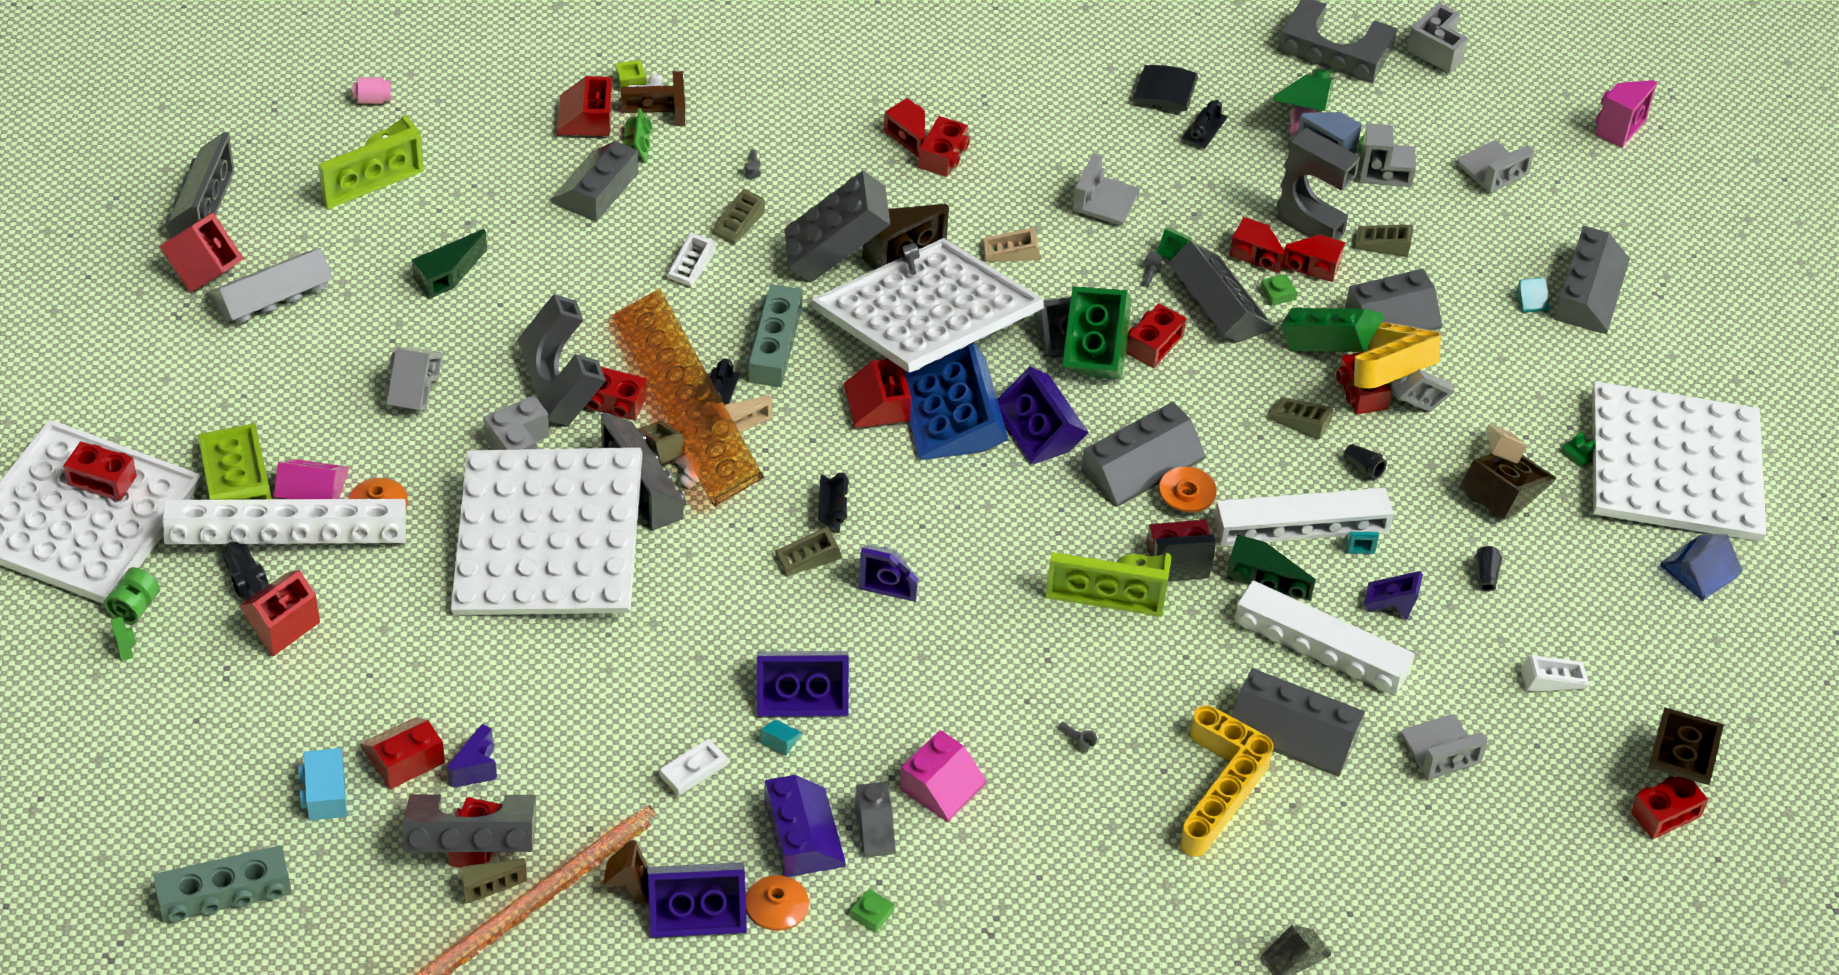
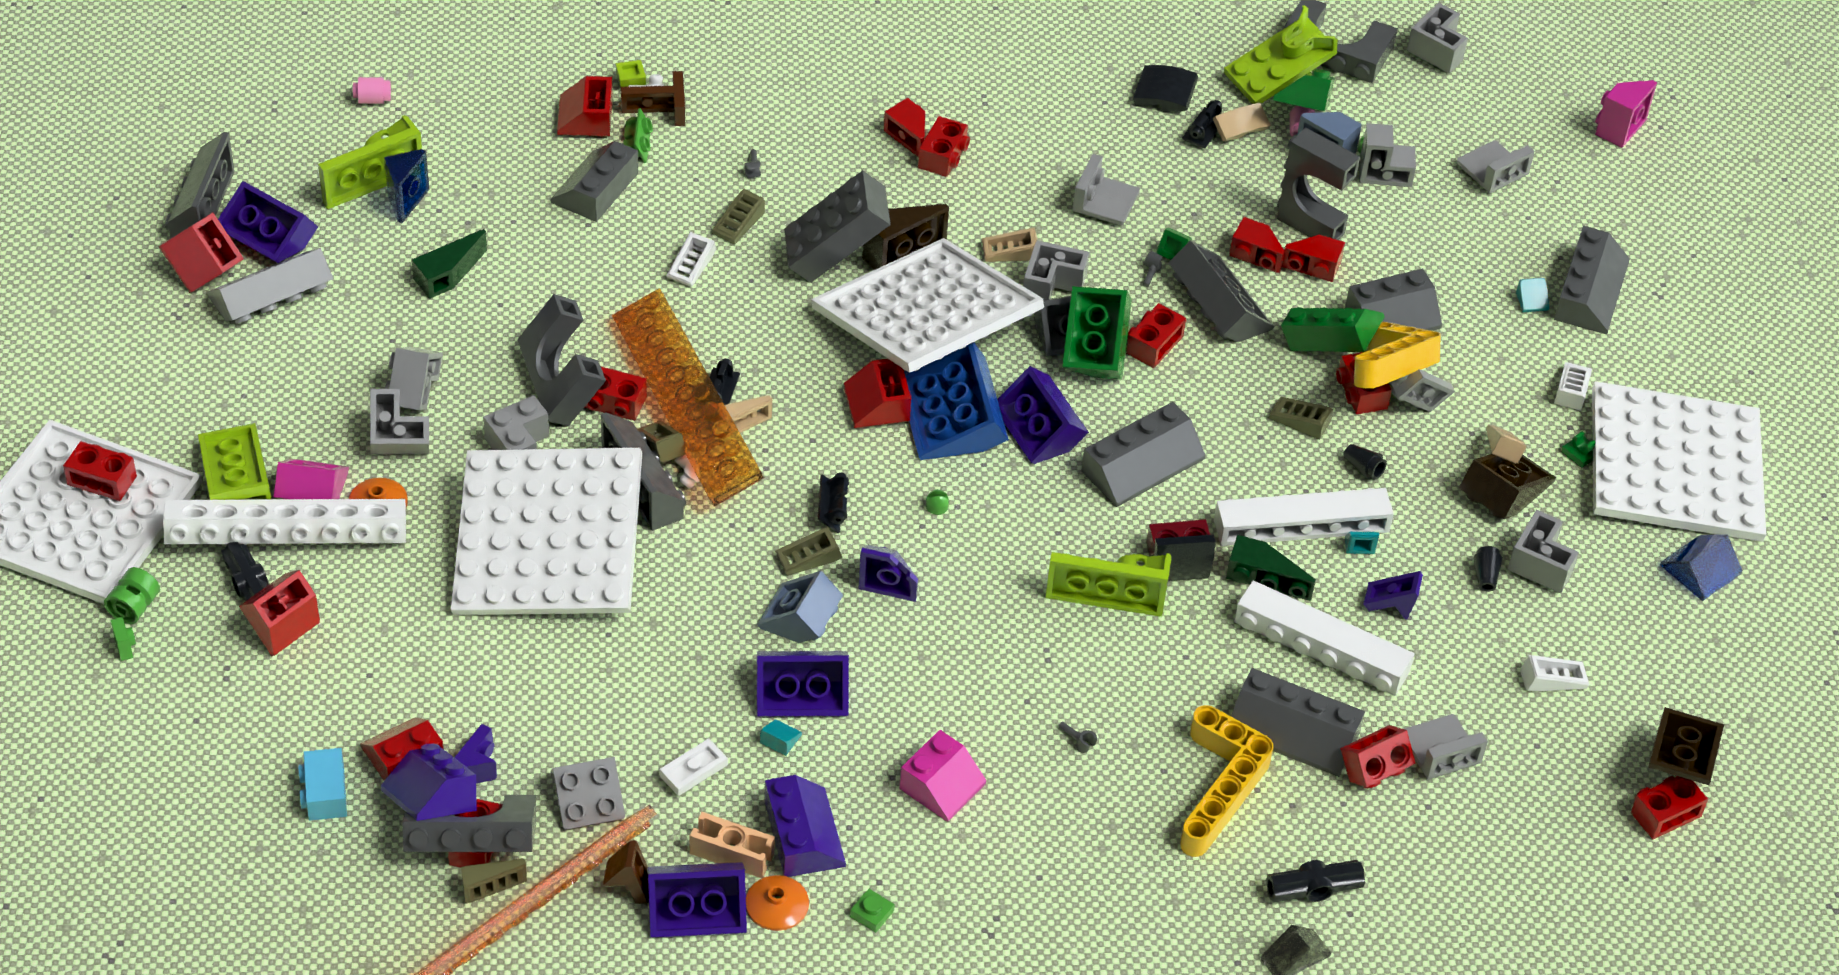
(232, 872): sand green brick -> none
(266, 223): none -> dark purple slope
(393, 432): none -> light grey brick
(406, 181): none -> clear blue slope
(431, 784): none -> dark purple slope
(588, 793): none -> light grey bracket
(716, 835): none -> light nougat piece
(775, 335): sand green brick -> none
(801, 608): none -> sand blue slope
(875, 819): flat silver slope -> none
(911, 253): dark grey hand -> none
(937, 502): none -> bright green hinge
(1055, 267): none -> light grey brick
(1187, 489): orange dish -> none
(1241, 121): none -> tan slope
(1278, 289): bright green plate -> none
(1281, 59): none -> lime plate
(1315, 881): none -> black piece
(1376, 753): none -> red brick
(1394, 239): olive slope -> none
(1540, 556): none -> light grey brick
(1573, 389): none -> white slope

